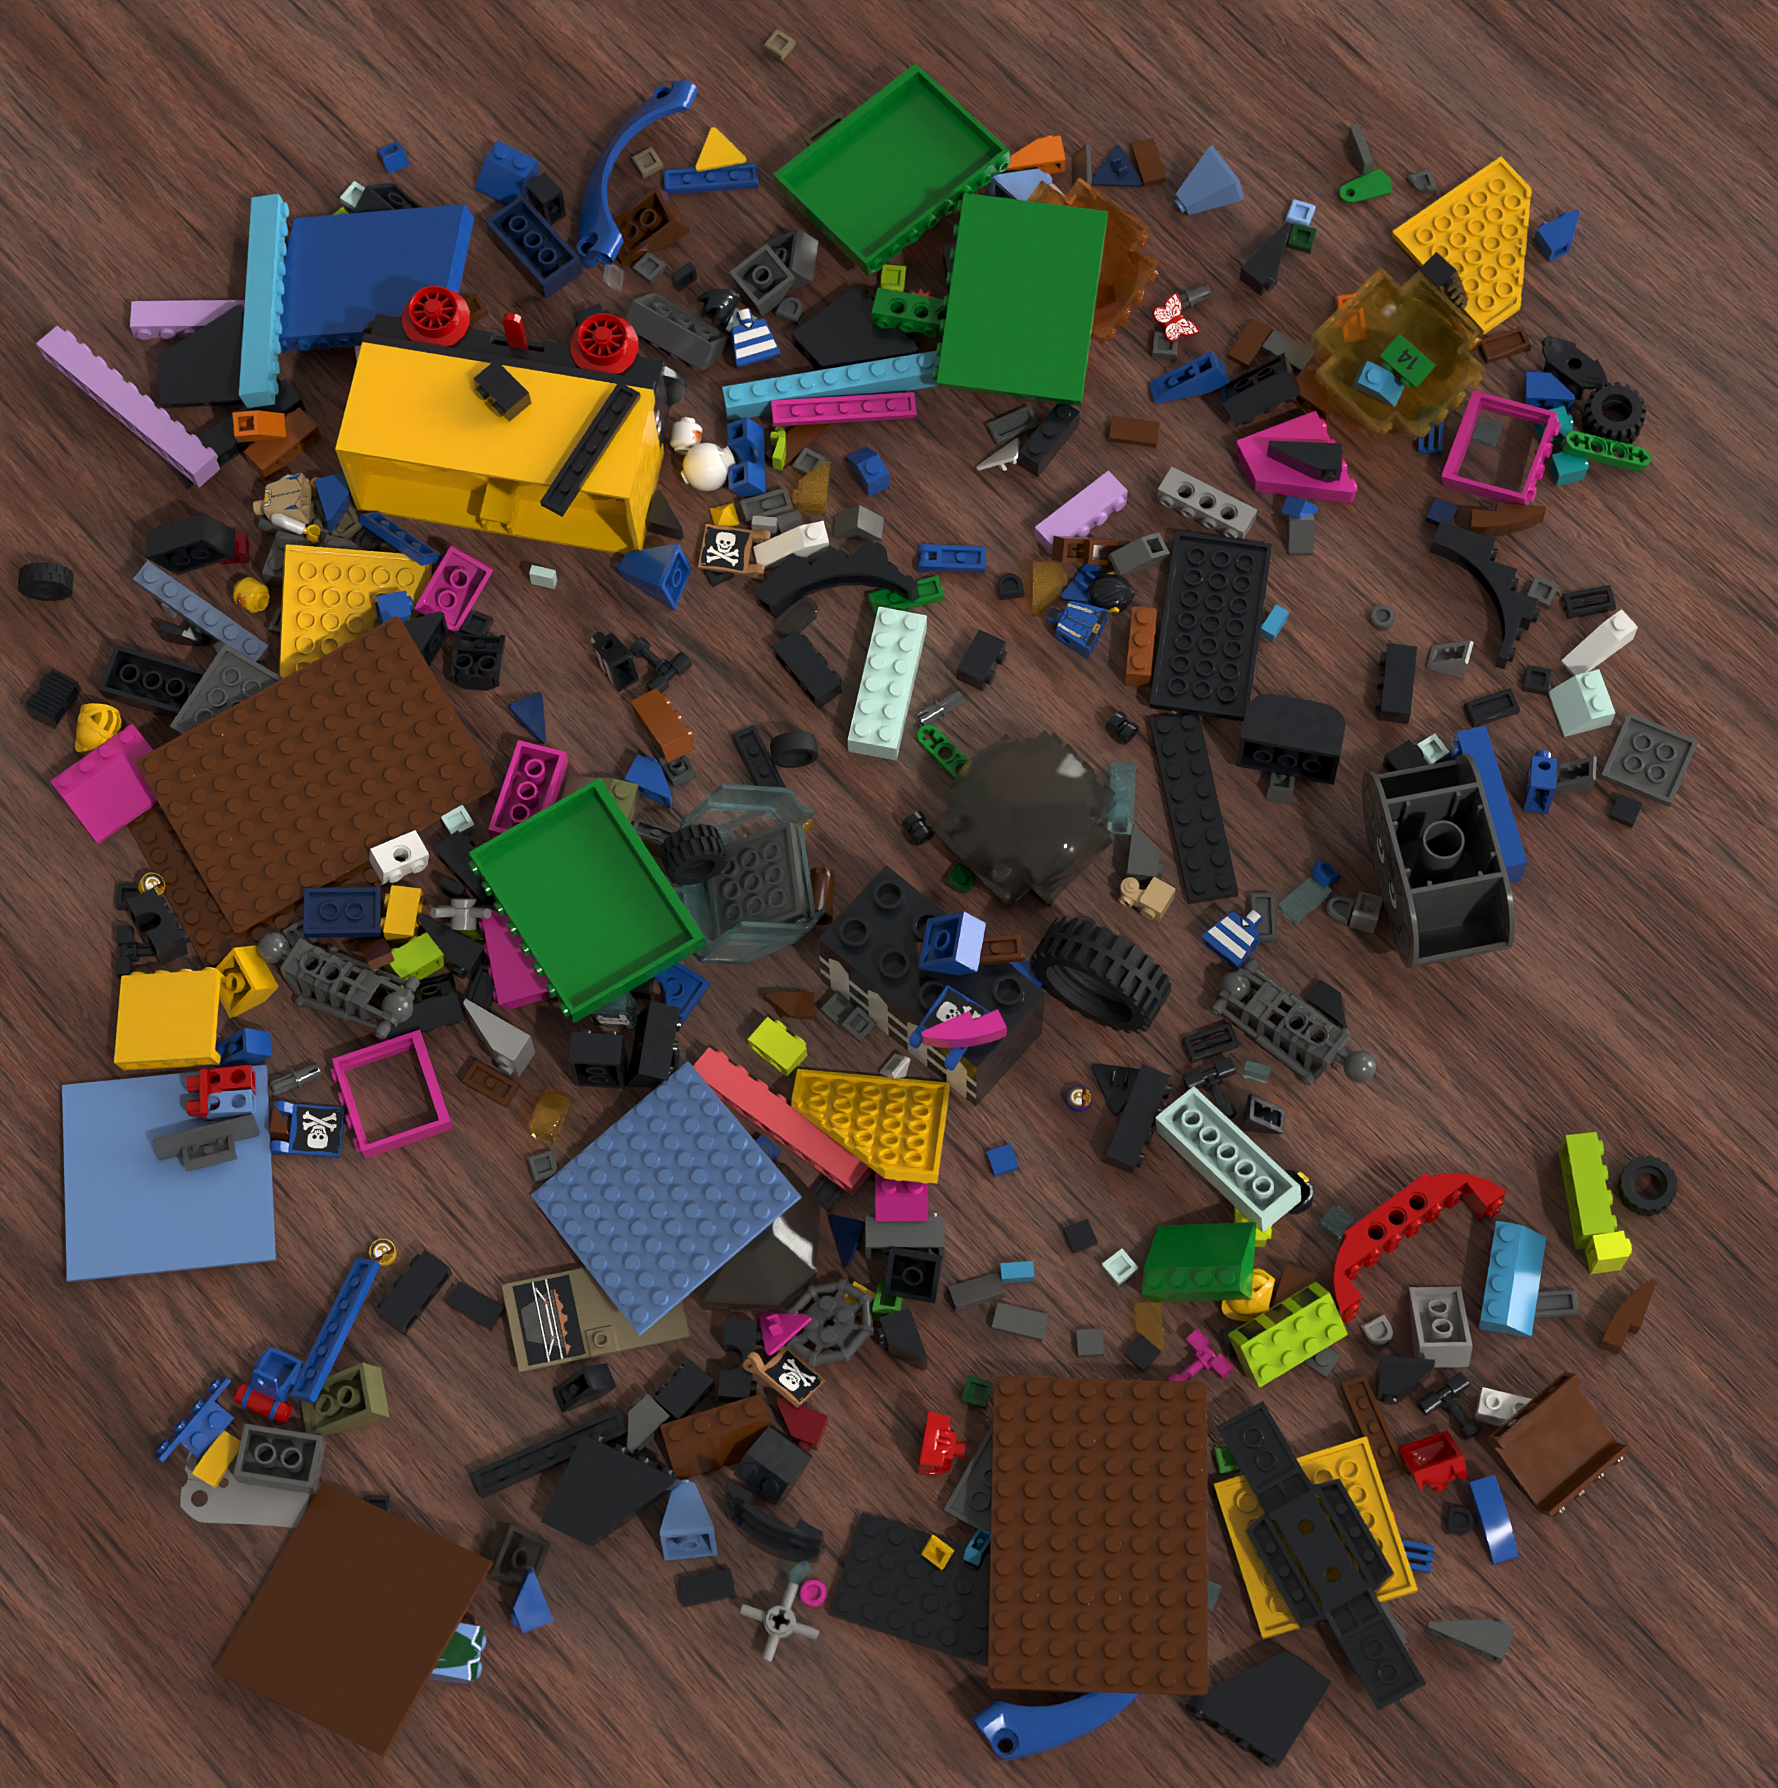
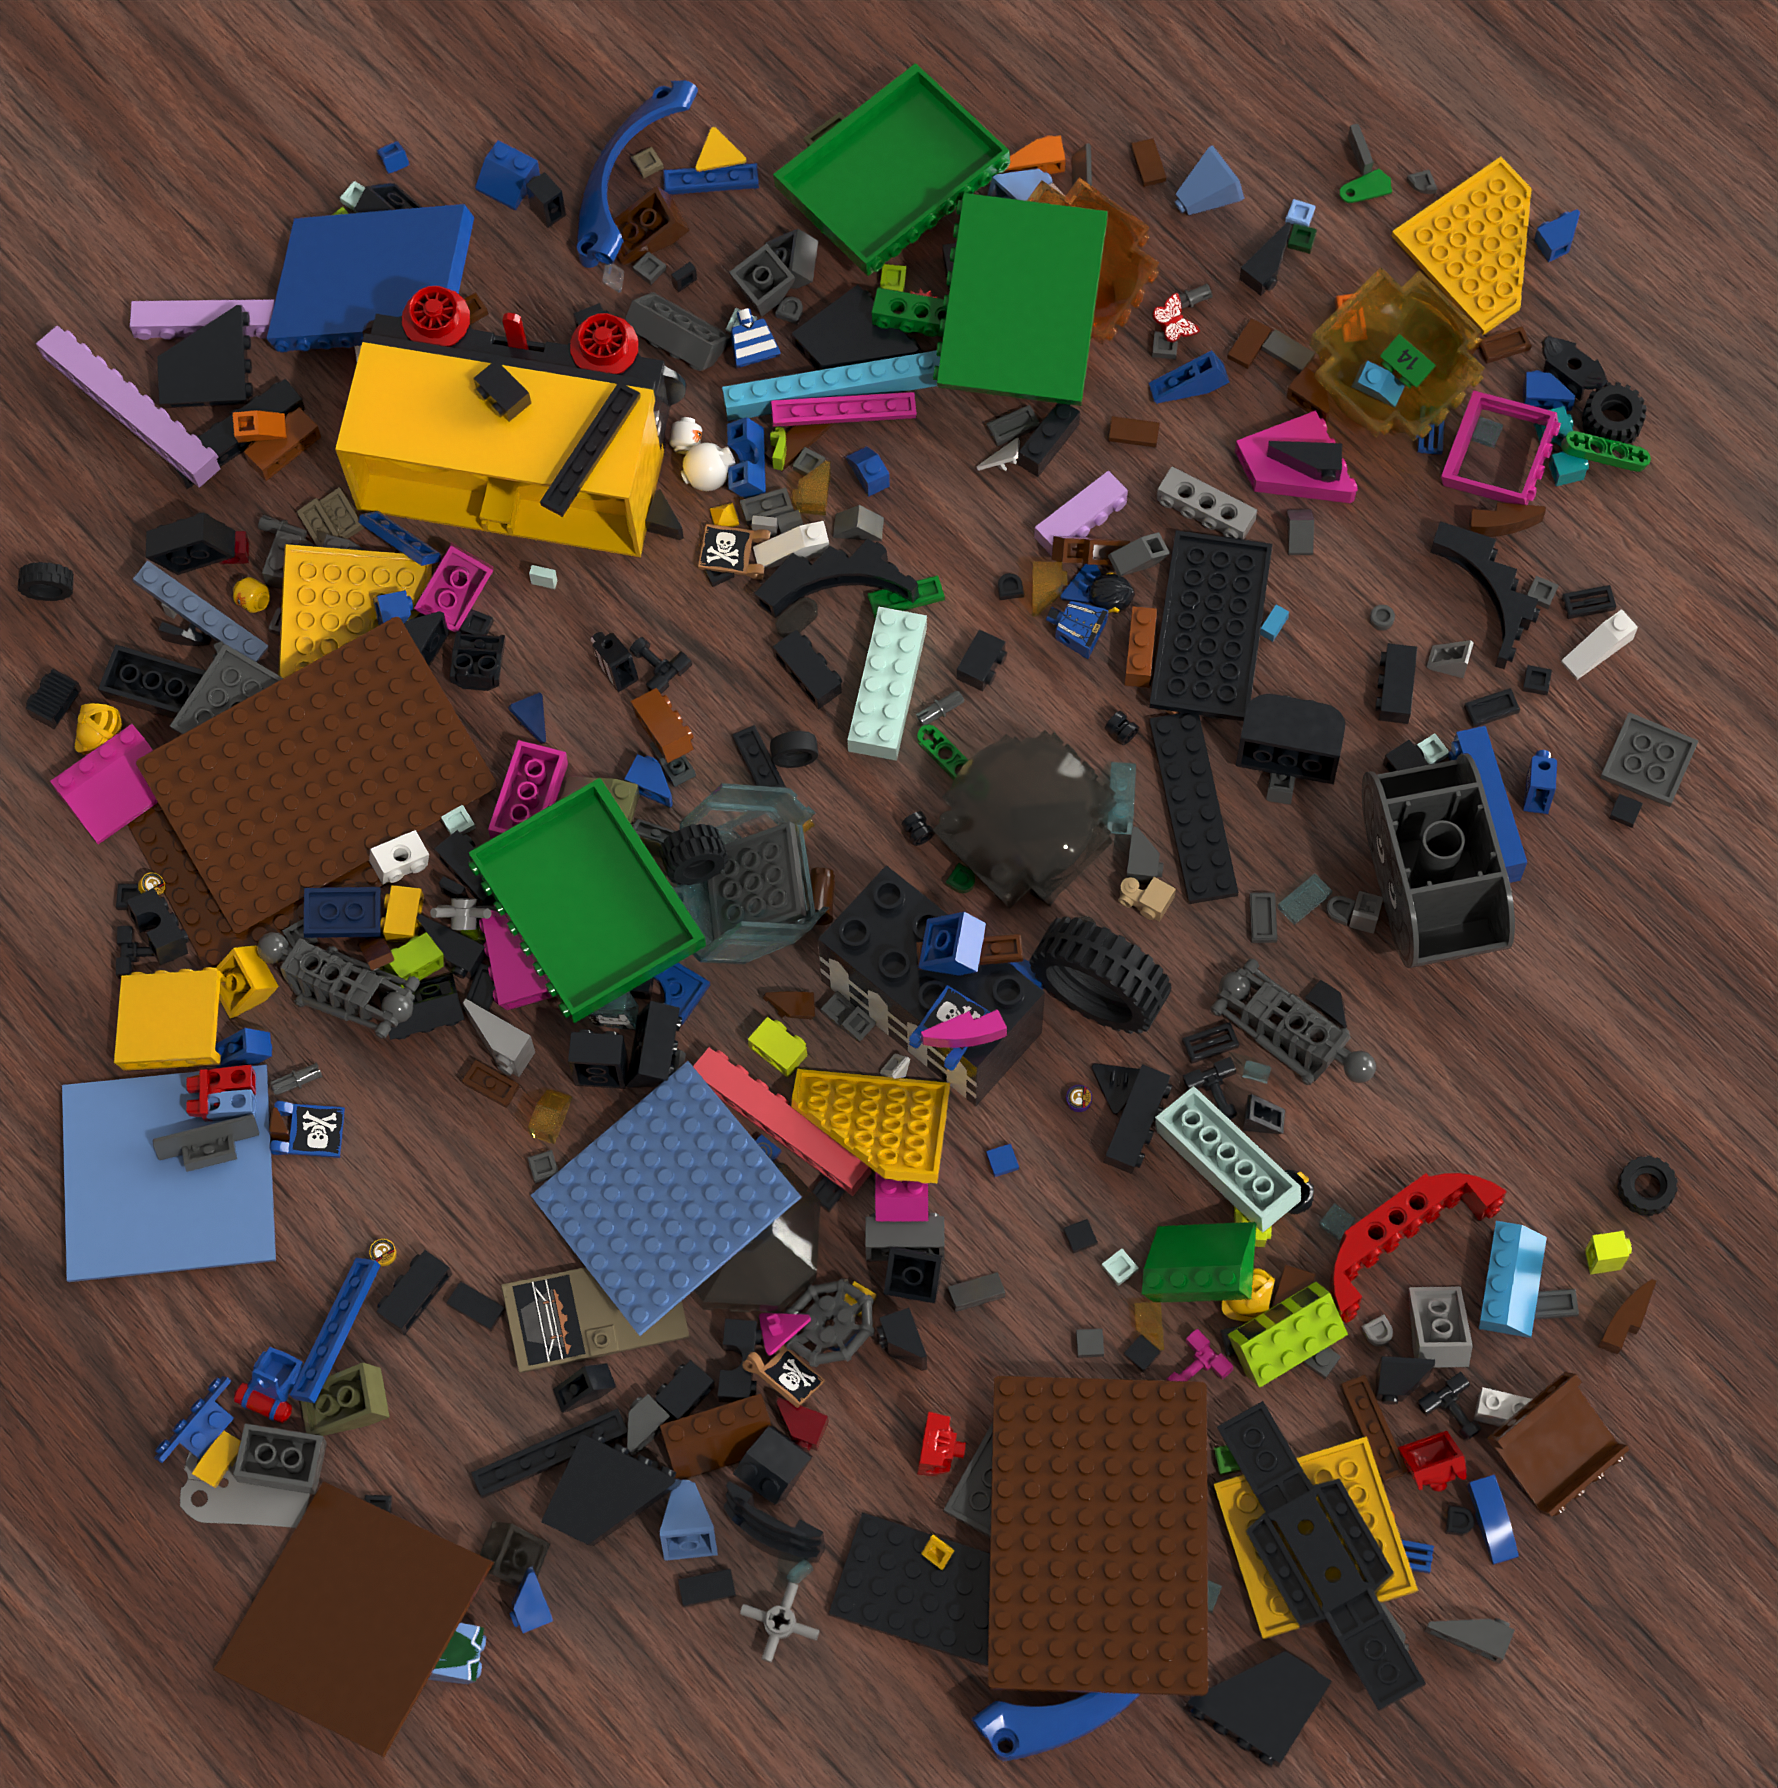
(263, 301): medium azure brick -> none
(288, 505): tan torso -> none
(333, 498): blue slope -> none
(368, 540): black tile -> none
(375, 1053): dark pink window -> none
(534, 246): dark blue brick -> none
(657, 572): blue slope -> none
(720, 303): black hair -> none
(779, 45): dark tan tile -> none
(813, 1593): dark pink tile -> none
(847, 1236): dark blue piece -> none
(885, 1304): bright green slope -> none
(951, 558): blue plate -> none
(977, 1392): dark green plate -> none
(978, 1546): dark azure piece -> none
(1017, 1272): dark azure piece -> none
(1019, 1321): dark grey tile -> none
(1117, 171): dark blue piece -> none
(1234, 938): blue torso -> none
(1260, 390): black slope -> none
(1298, 507): blue slope -> none
(1324, 873): blue tile -> none
(1441, 511): dark blue tile -> none
(1446, 279): black brick -> none
(1577, 775): dark grey slope -> none
(1582, 703): light aqua slope -> none
(1586, 1187): lime brick -> none

